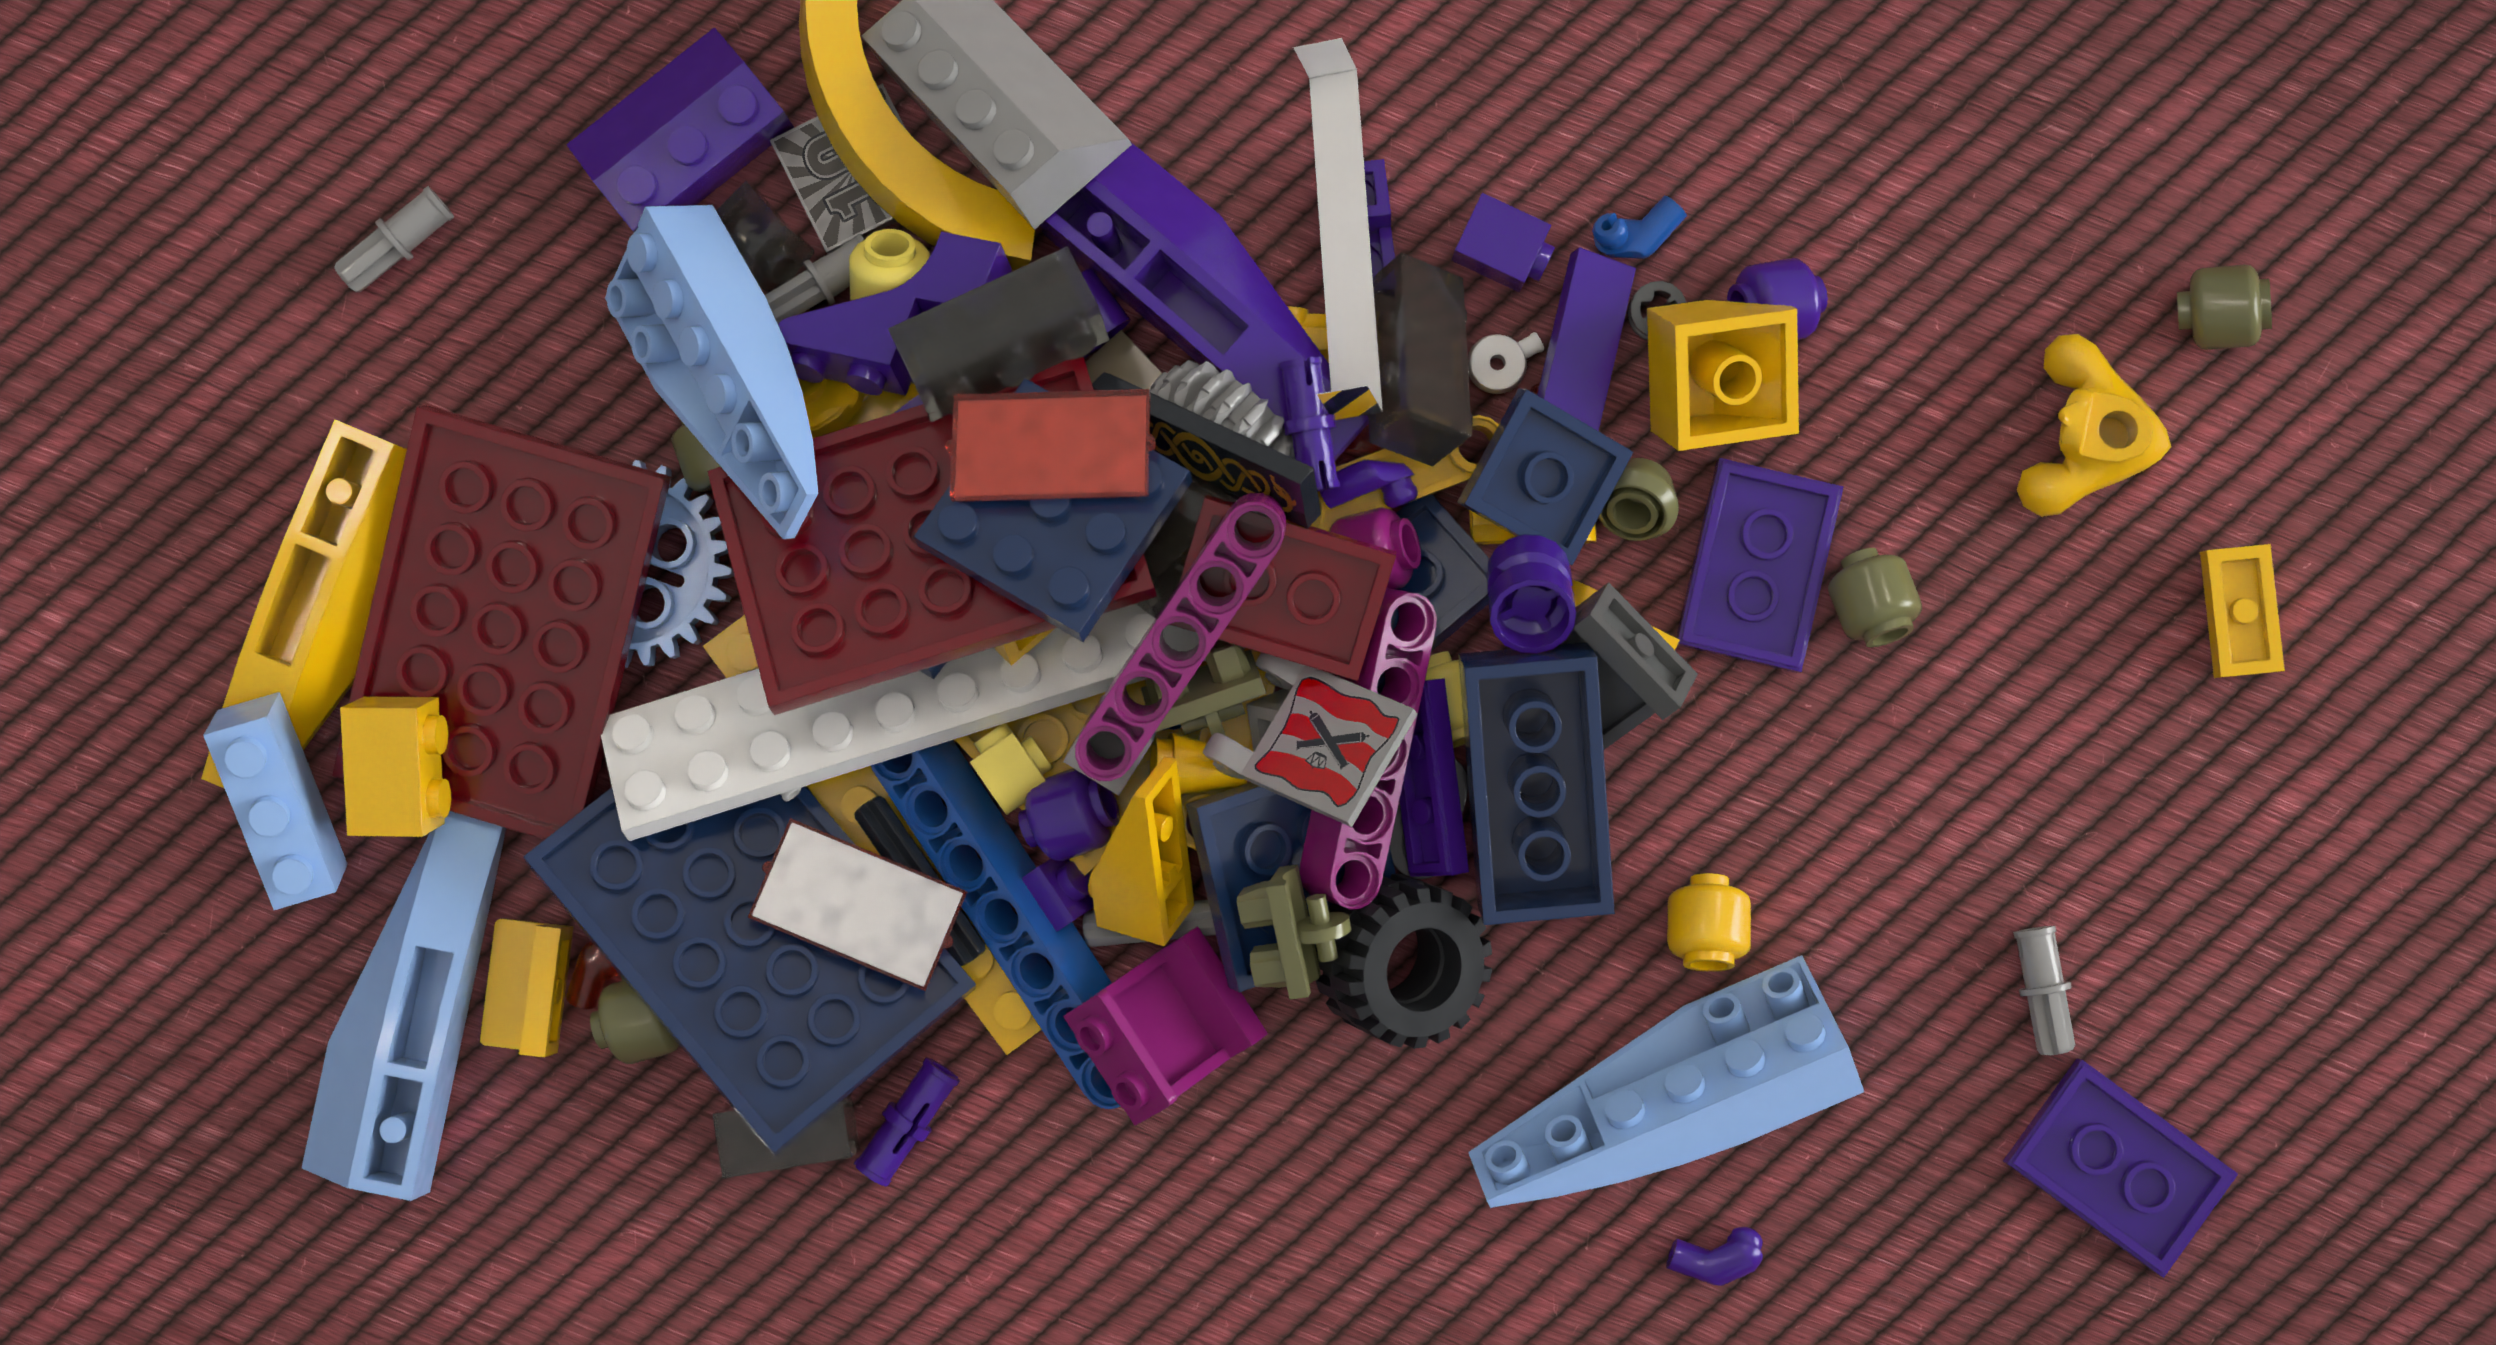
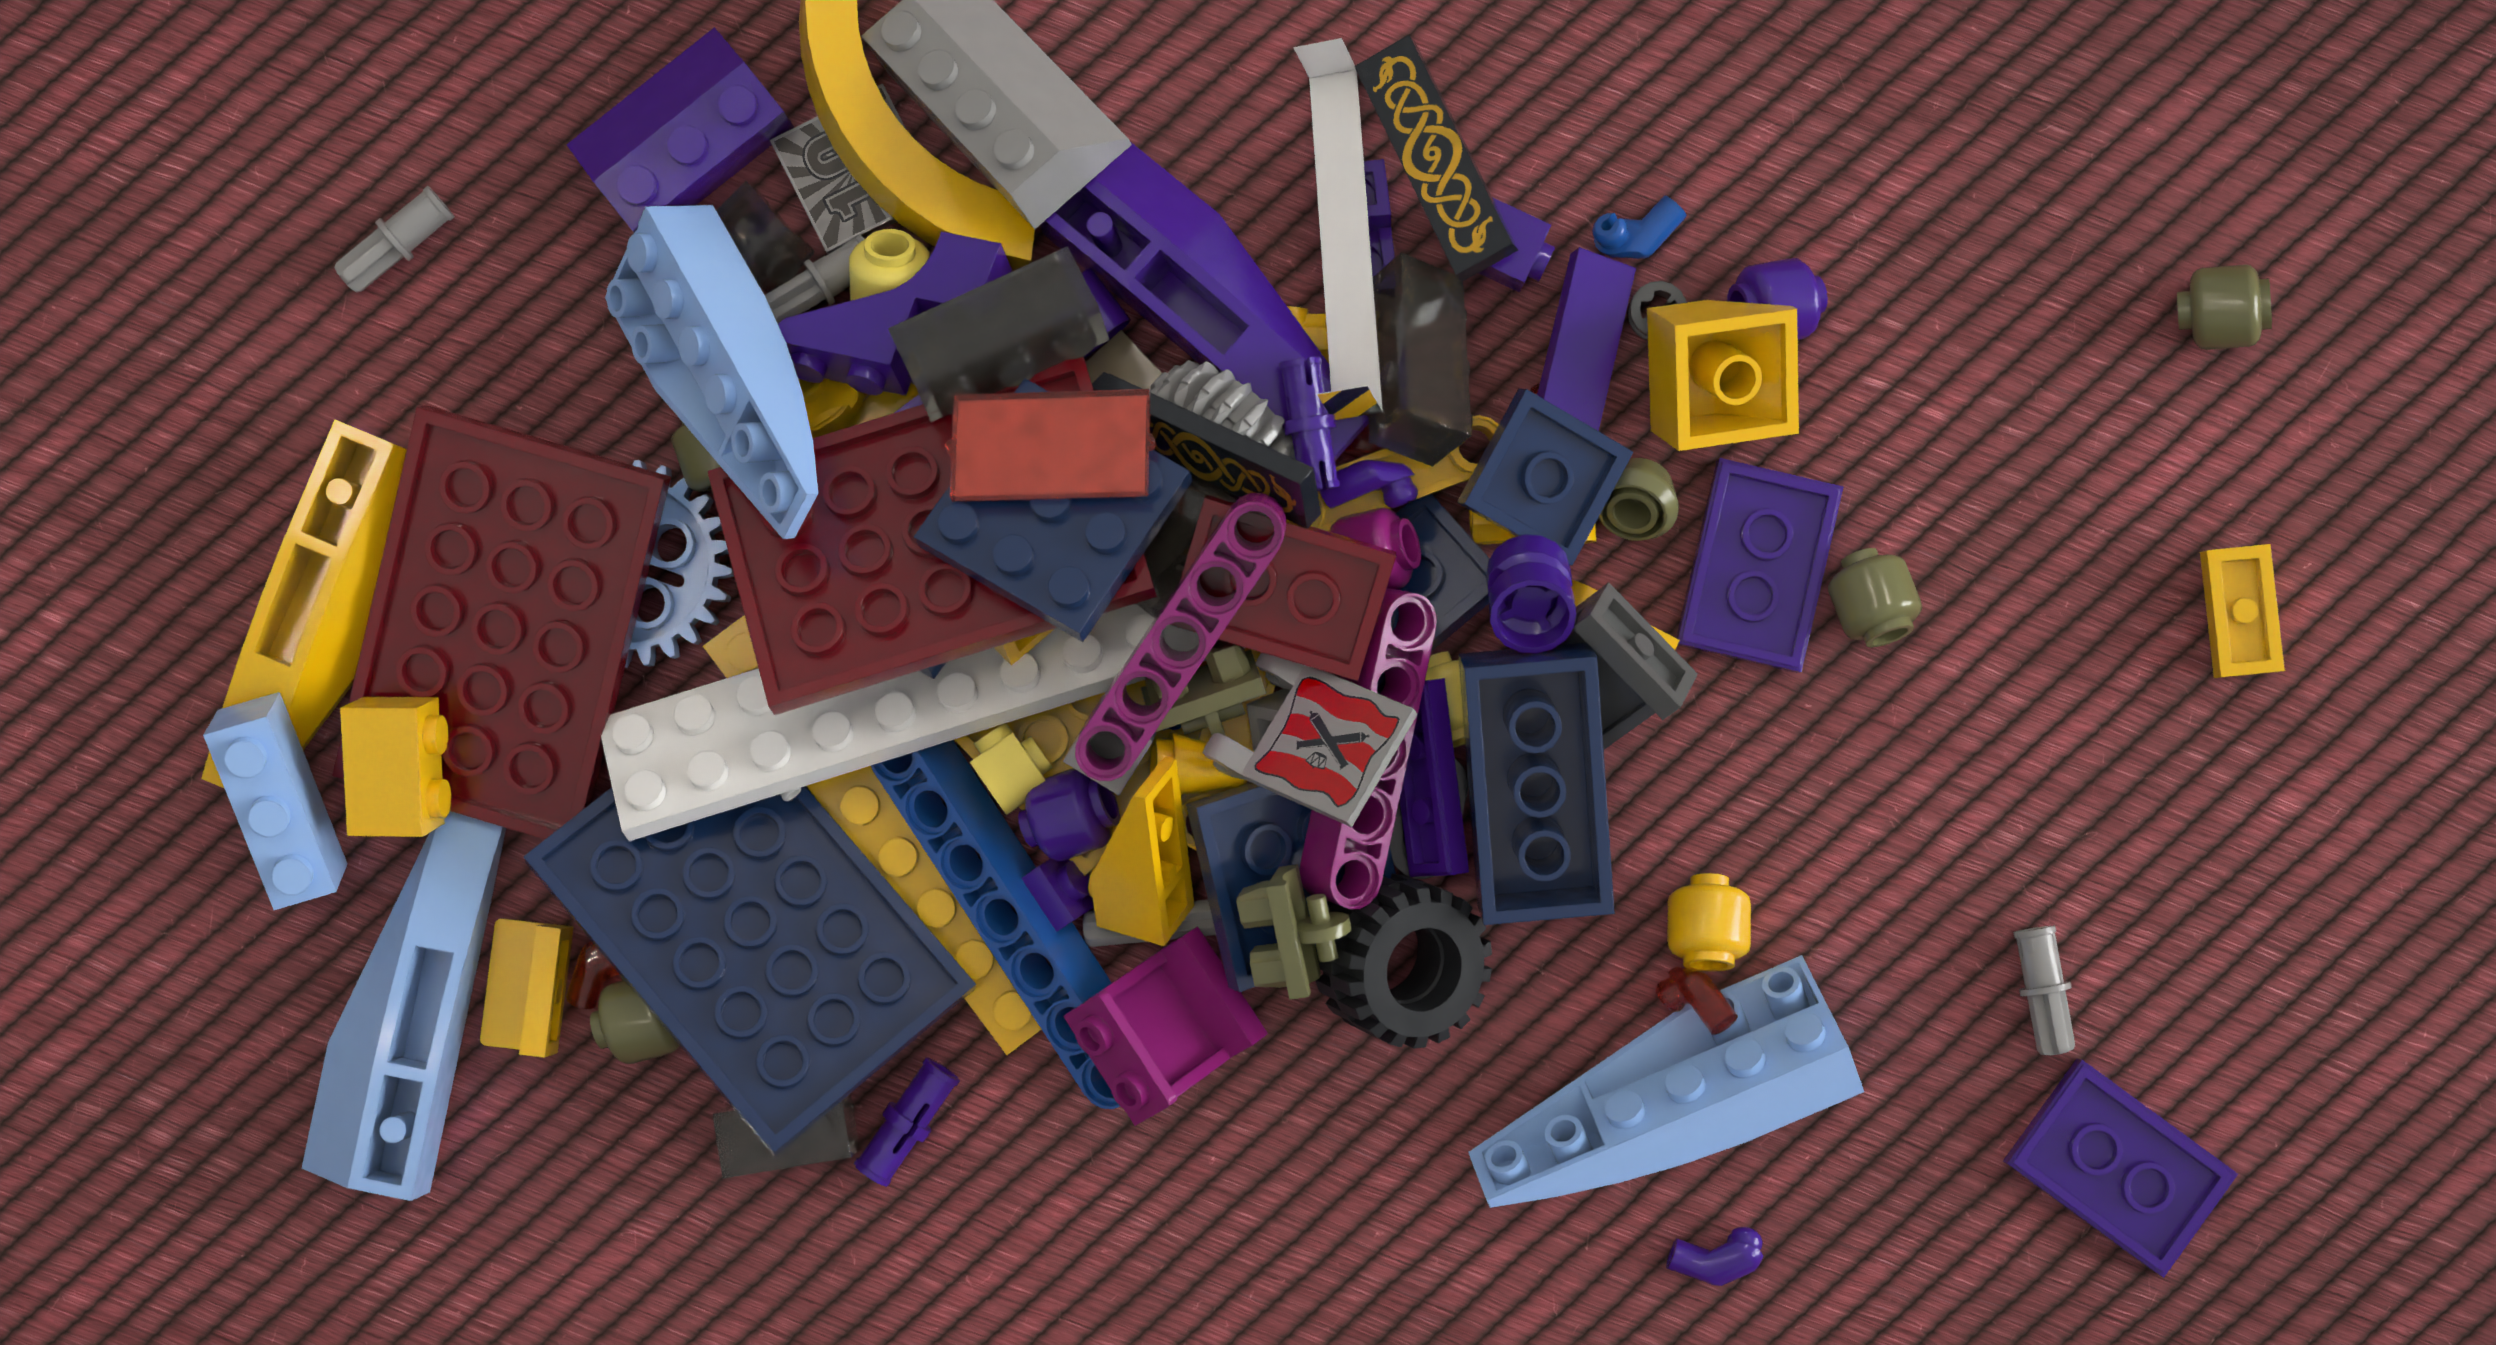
(857, 904): flat silver piece -> none
(896, 844): black axle -> none
(1436, 158): none -> black tile
(1512, 355): white piece -> none
(1701, 993): none -> clear red arm
(2103, 430): yellow head -> none

